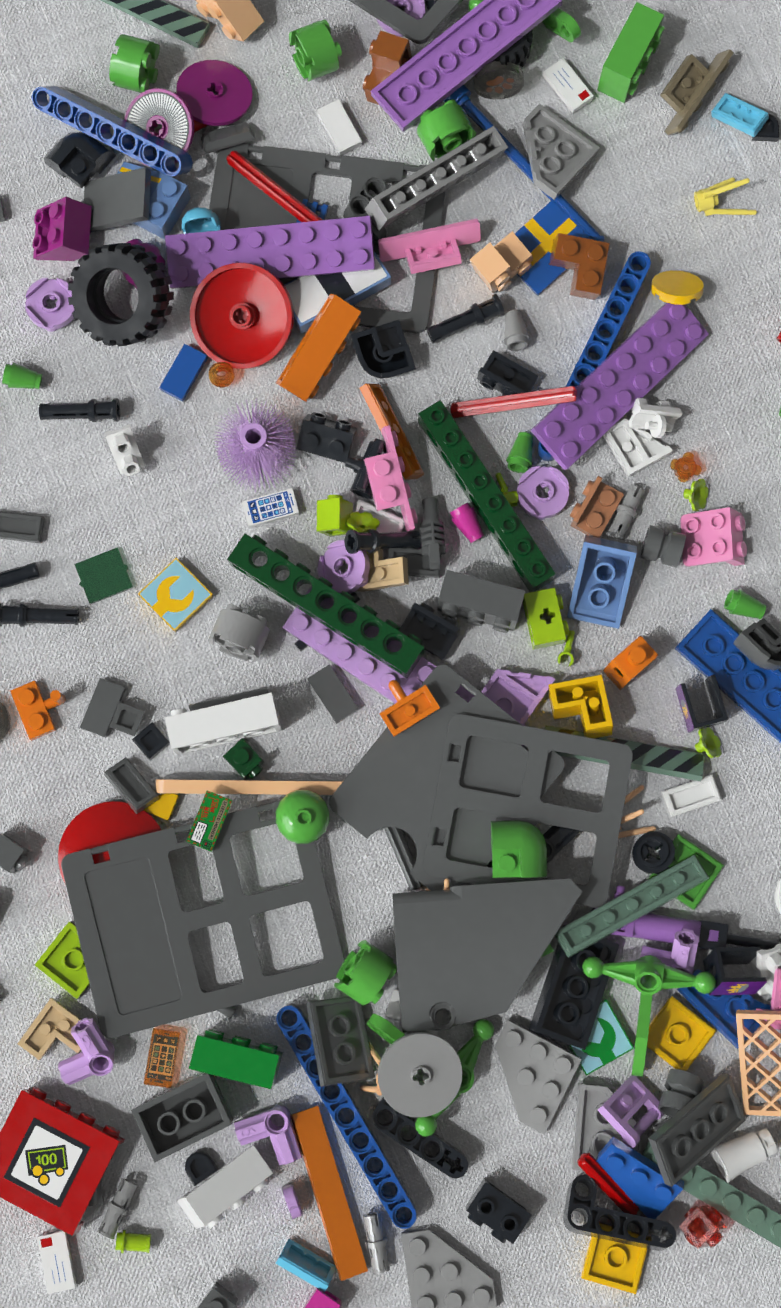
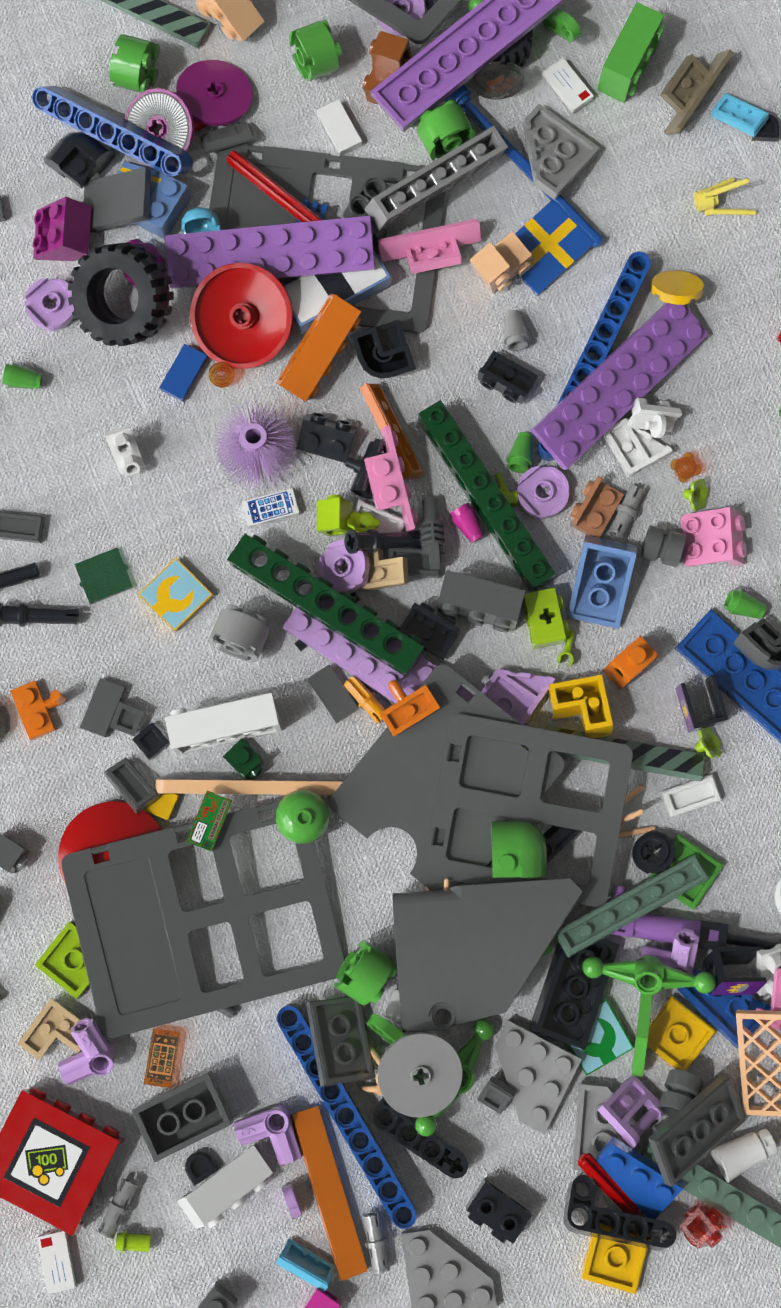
(93, 410): black pin -> none
(230, 698): dark grey bar -> none
(236, 1059): green brick -> none
(365, 698): none -> light orange axle
(403, 856): dark grey axle -> none
(475, 315): black pin -> none
(496, 1095): none -> dark grey tile
(514, 402): axle -> none
(587, 260): dark orange brick -> none

